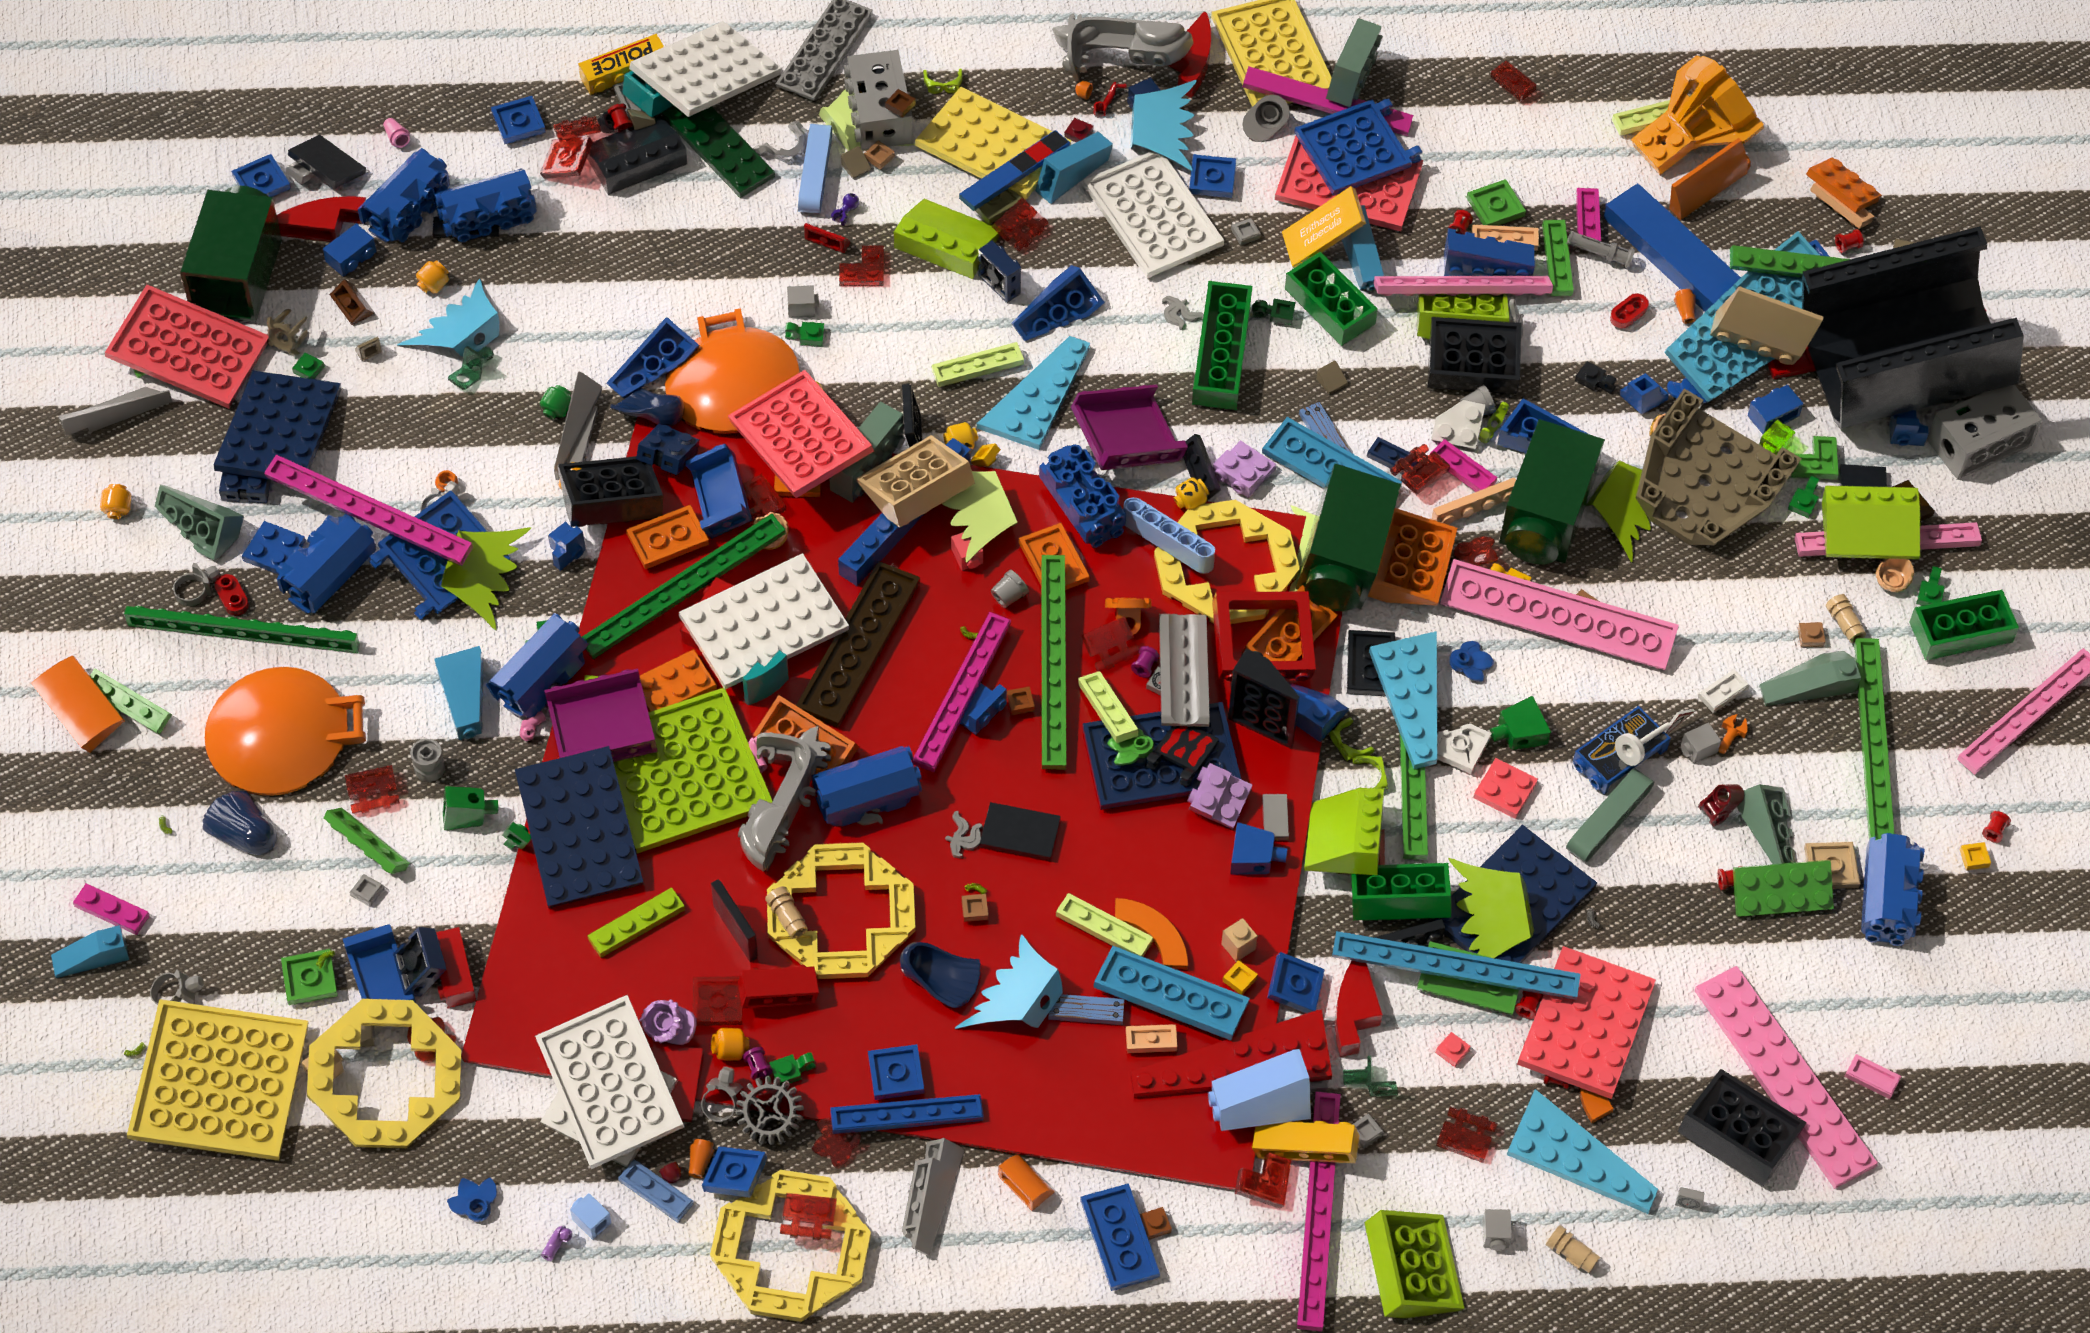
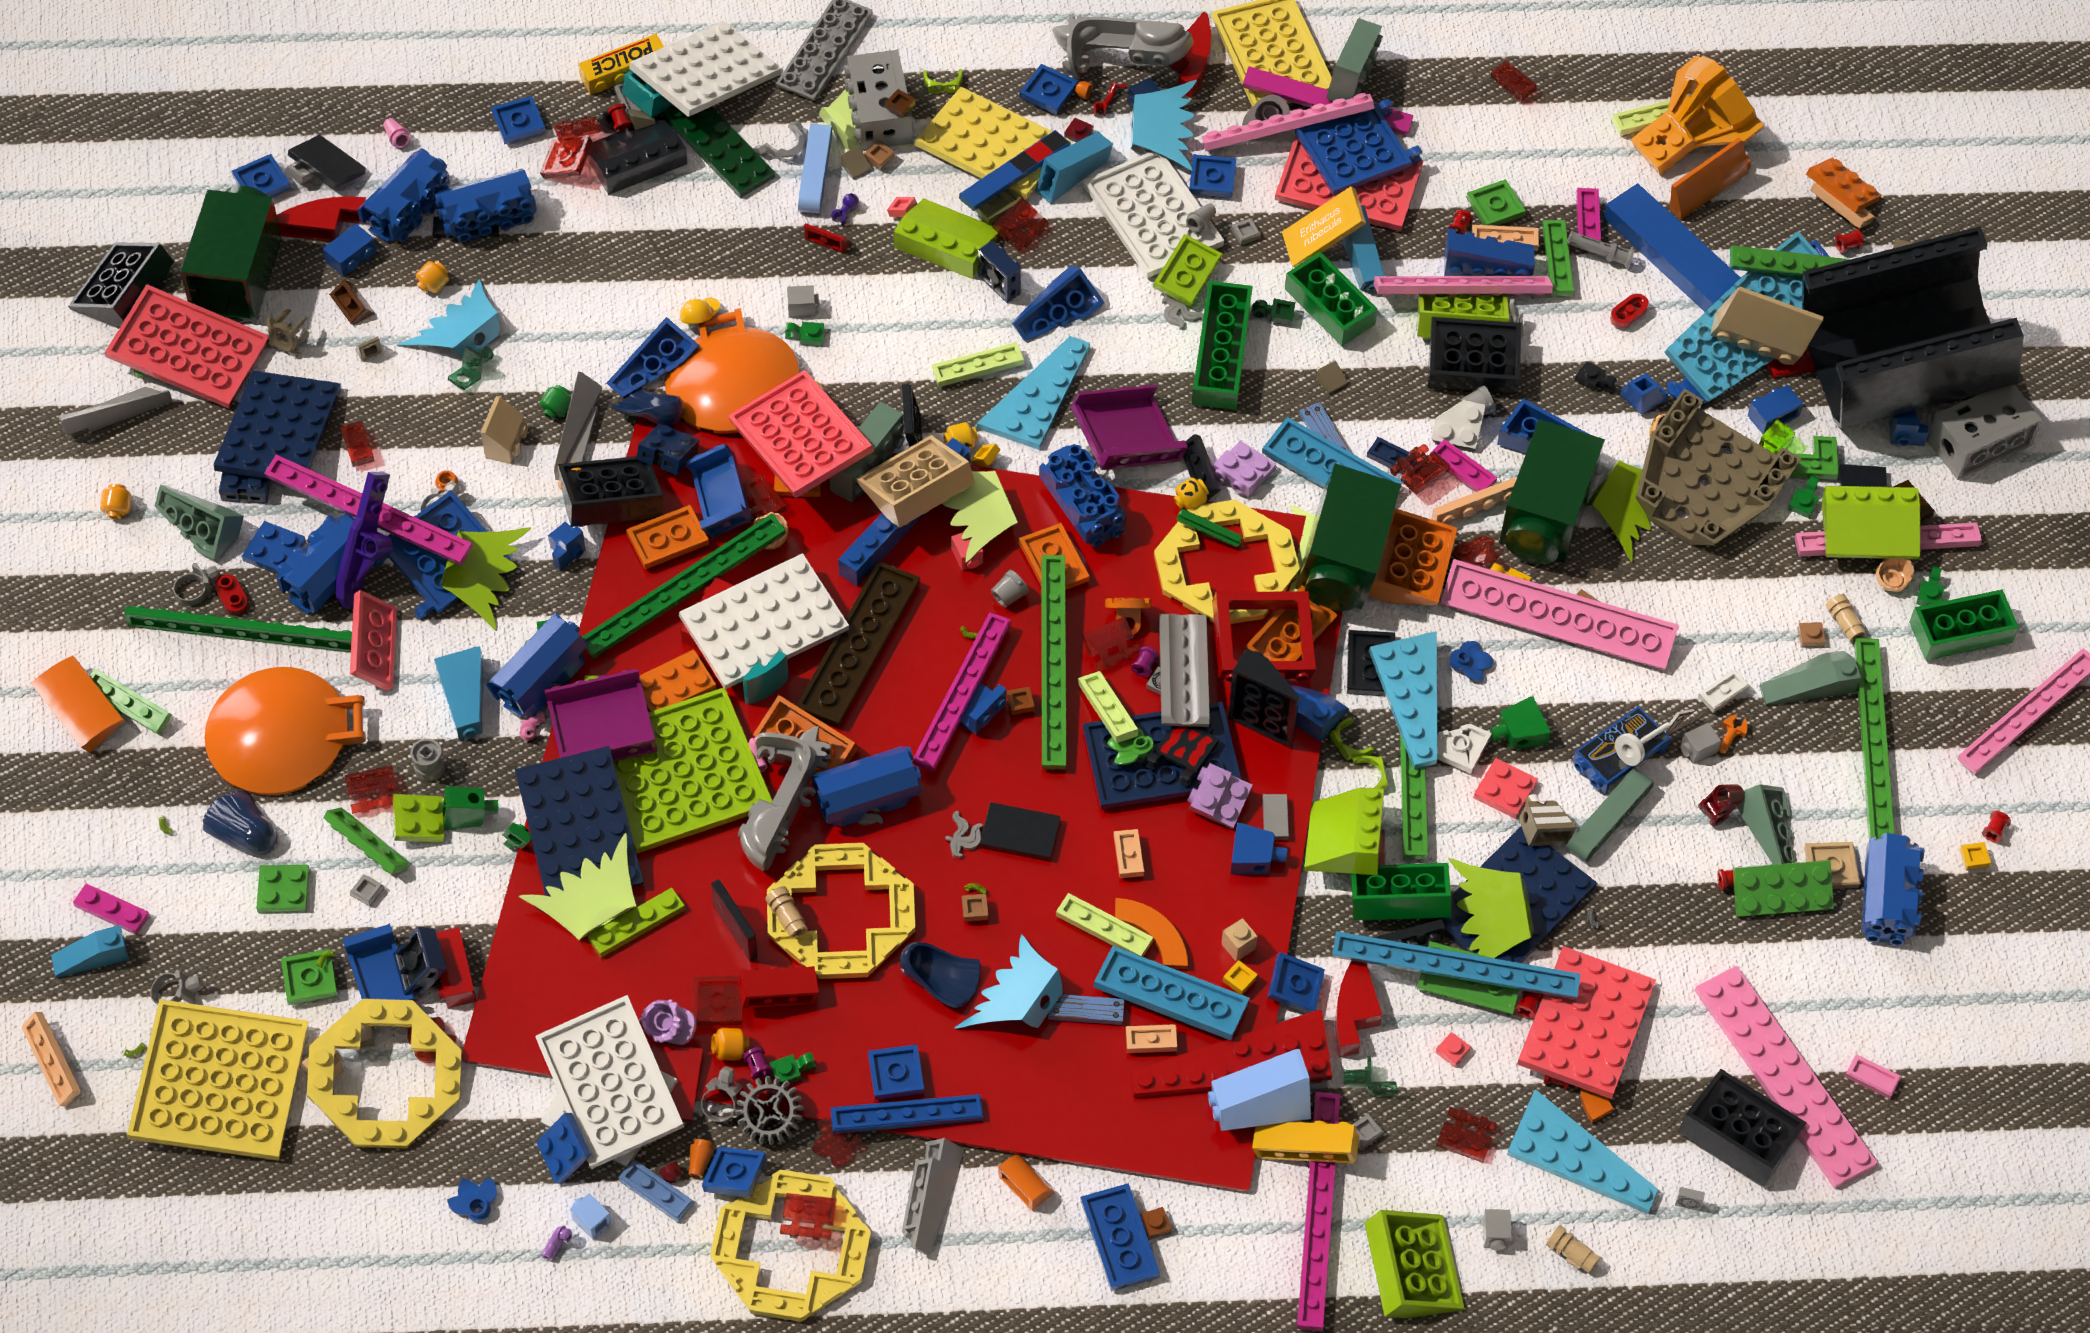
(50, 1059): none -> light nougat plate
(120, 281): none -> black slope
(282, 888): none -> bright green plate
(308, 366): green plate -> none
(357, 443): none -> clear red plate
(363, 543): none -> dark purple piece
(373, 640): none -> coral plate
(418, 818): none -> lime plate
(503, 432): none -> tan slope
(563, 1148): none -> blue plate
(594, 898): none -> yellowish green piece
(699, 310): none -> yellow cap
(868, 272): clear red plate -> none
(901, 206): none -> coral plate
(1048, 89): none -> blue plate
(1128, 853): none -> light nougat plate
(1169, 535): light blue beam -> none
(1187, 270): none -> lime tile
(1199, 219): none -> light grey cone
(1209, 528): none -> green axle
(1266, 1187): clear red plate -> none
(1279, 123): none -> bright pink plate
(1487, 433): lime cap -> none
(1545, 822): none -> dark tan torso
(1685, 304): orange cone -> none

